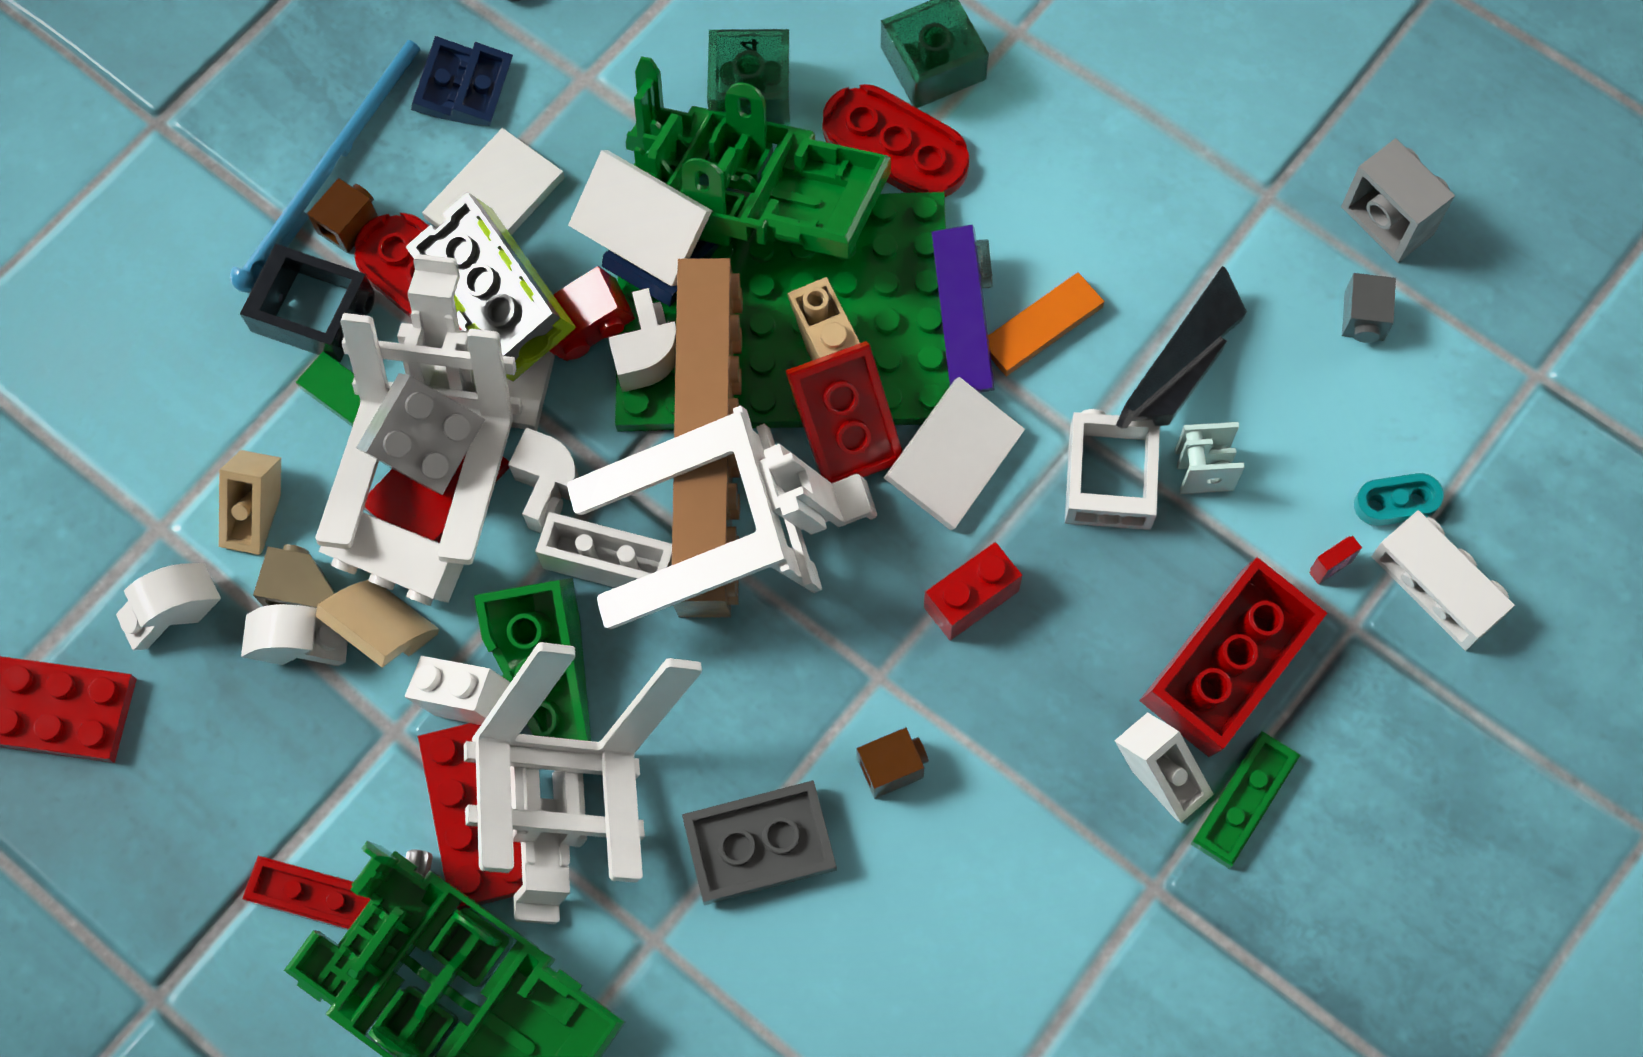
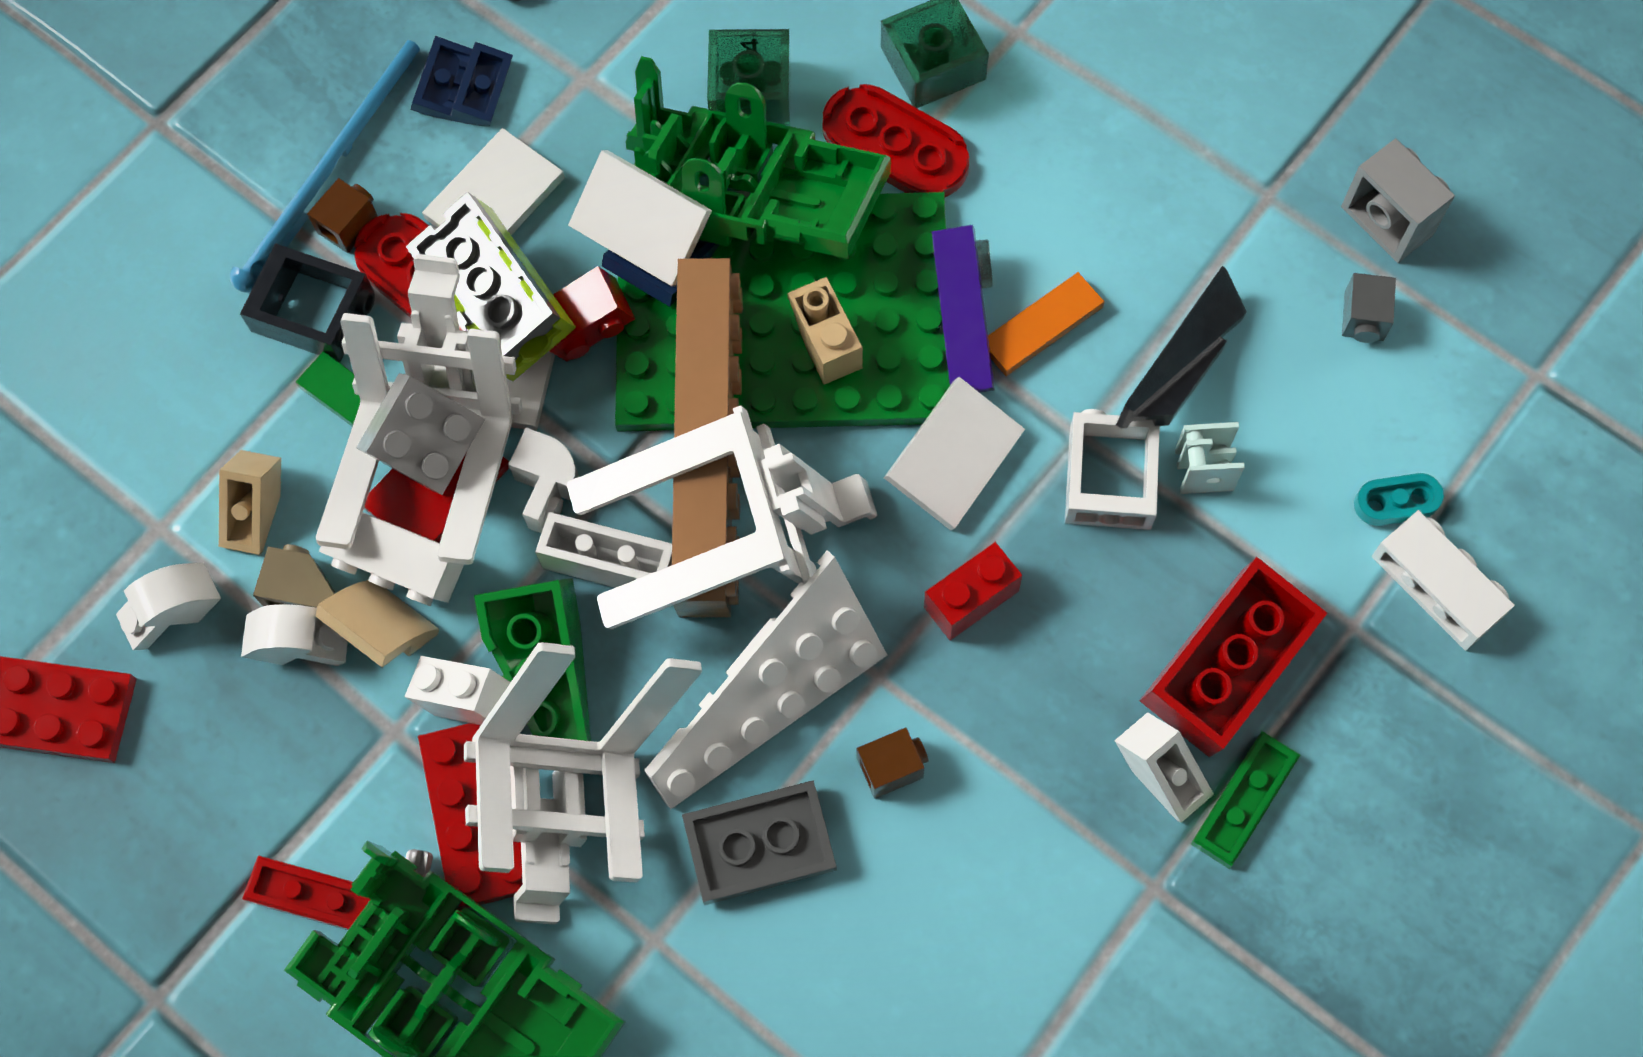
(648, 353): white brick -> none
(778, 678): none -> white wing
(845, 413): red tile -> none
(1335, 559): red tile -> none

